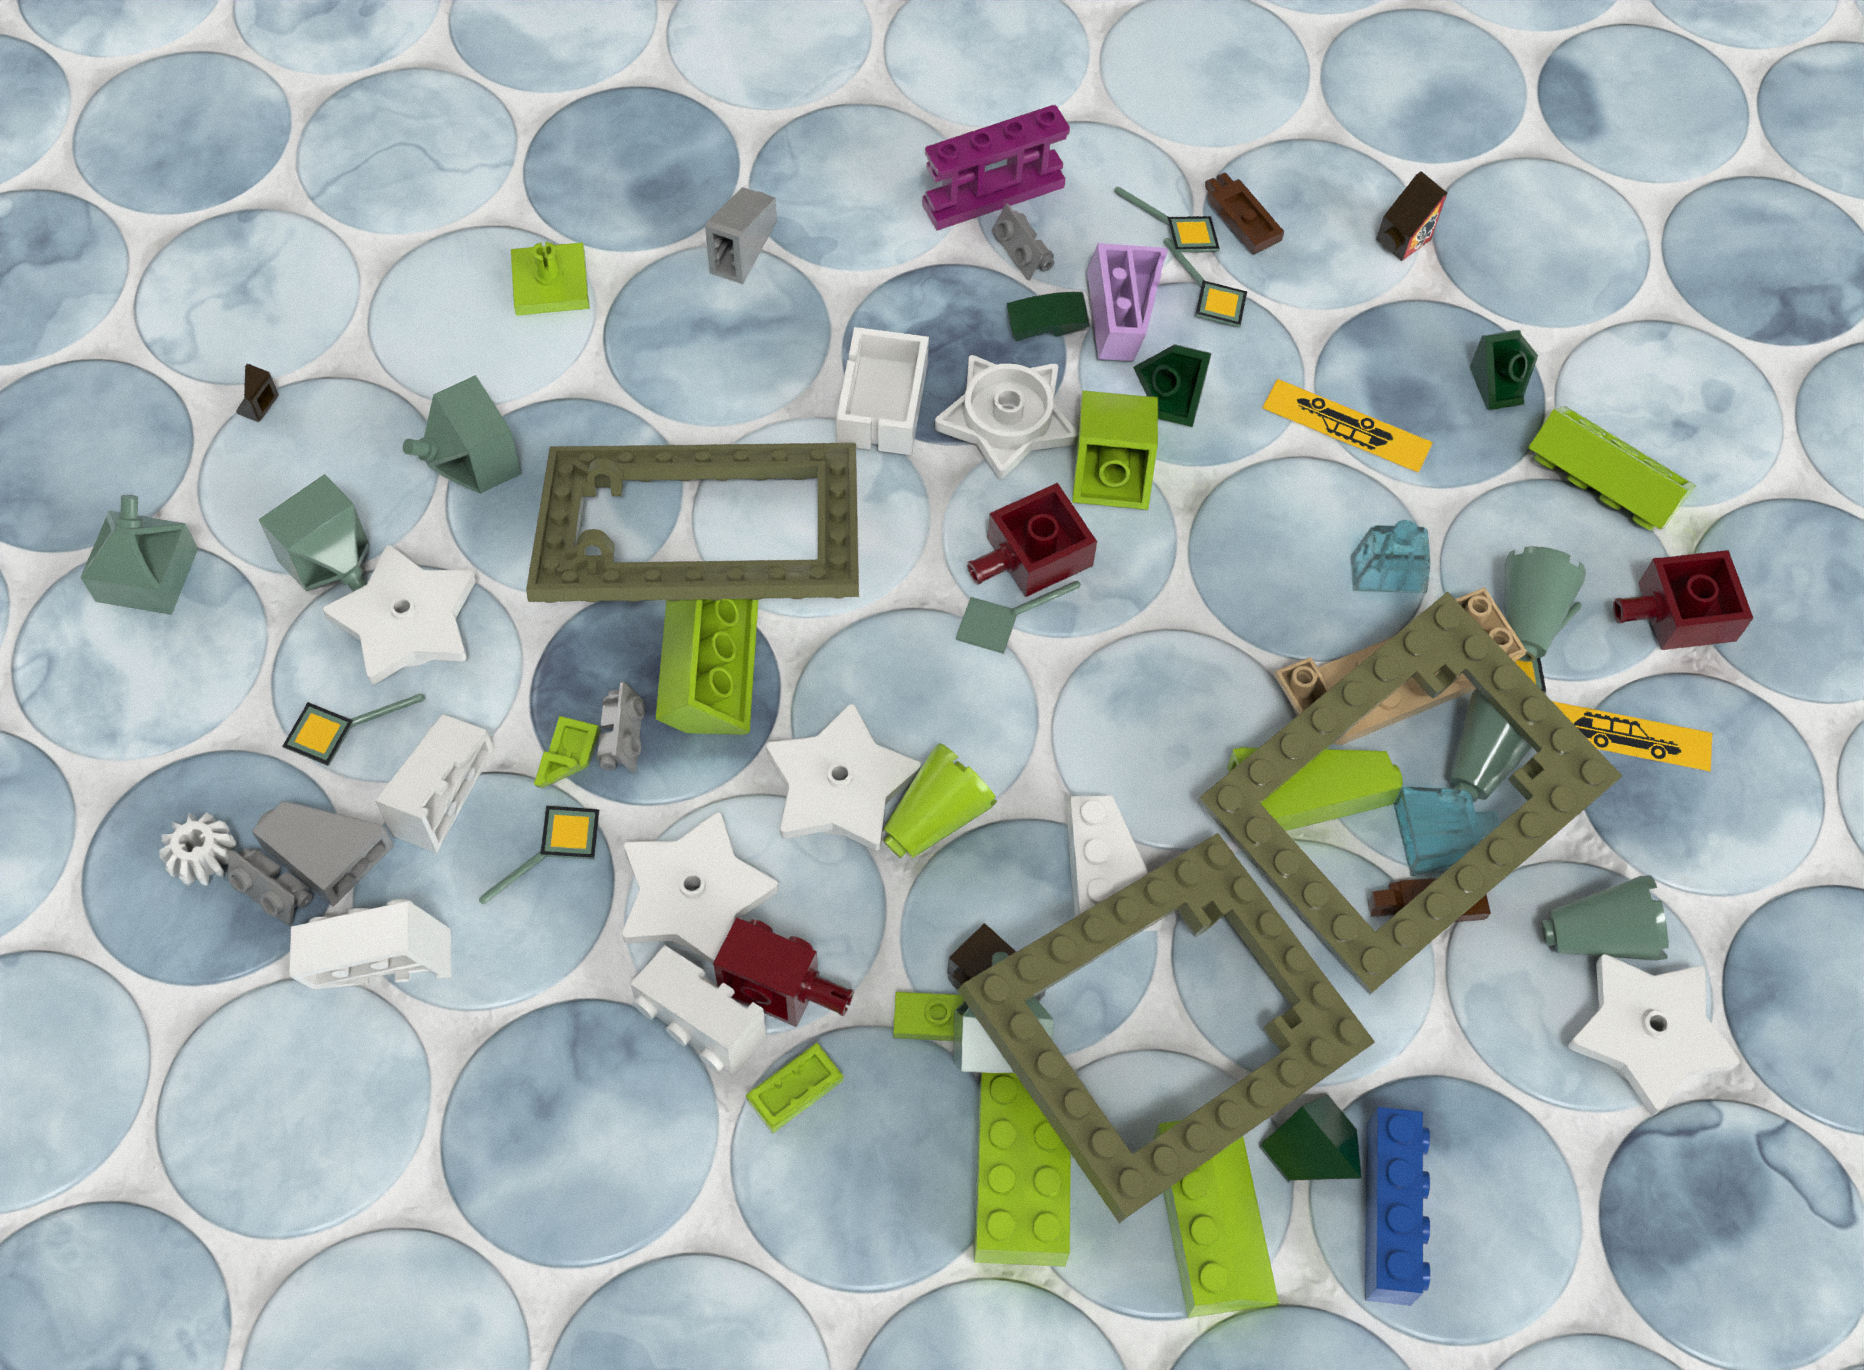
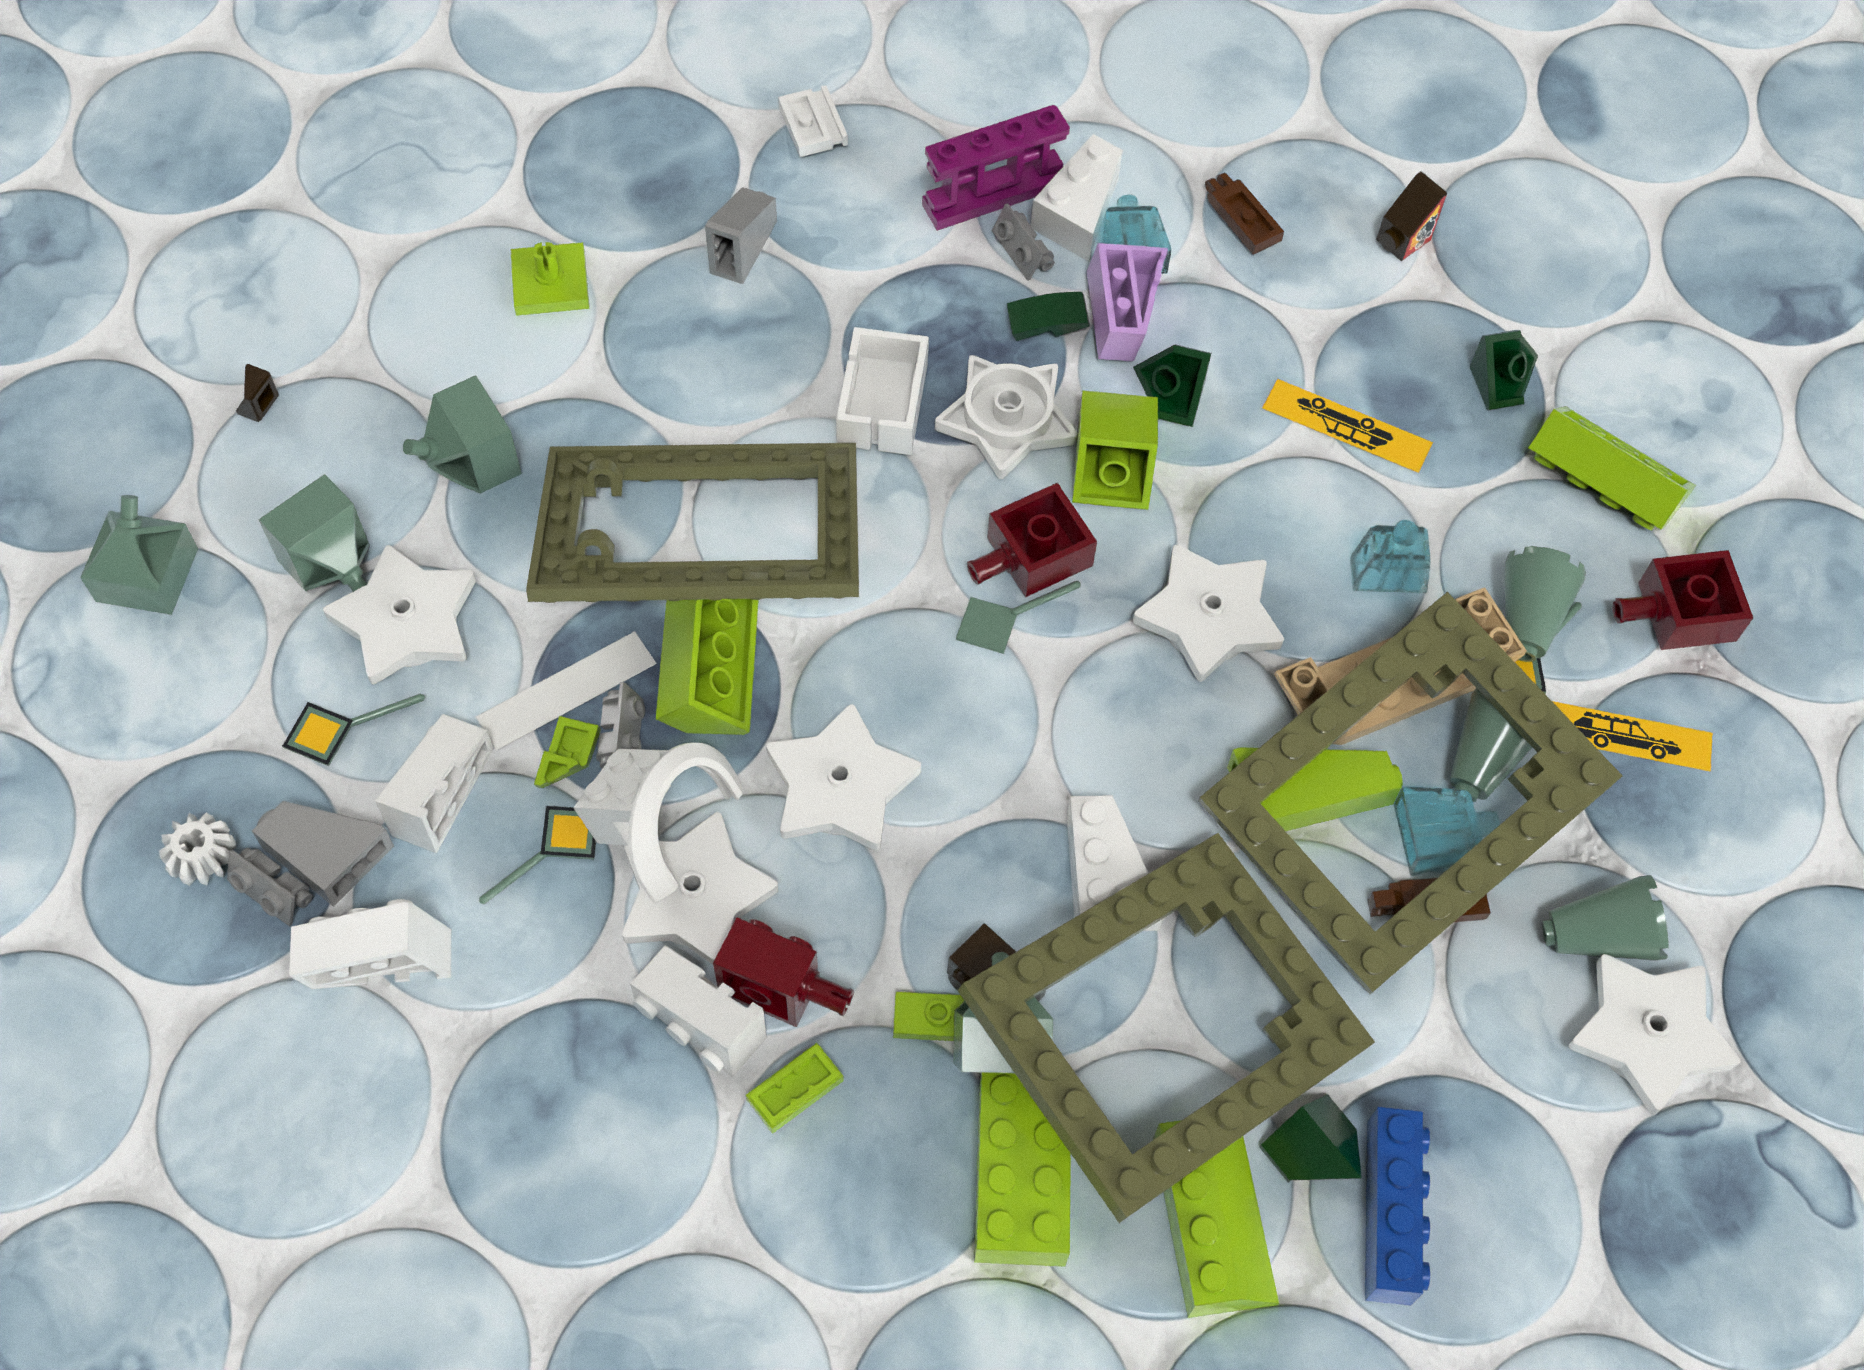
(565, 690): none -> white sticker
(627, 798): none -> white piece
(812, 121): none -> white plate
(936, 804): lime cone -> none
(1077, 197): none -> white wedge
(1135, 226): none -> clear light blue torso
(1187, 233): piece -> none
(1211, 611): none -> white plate
(1215, 300): piece -> none

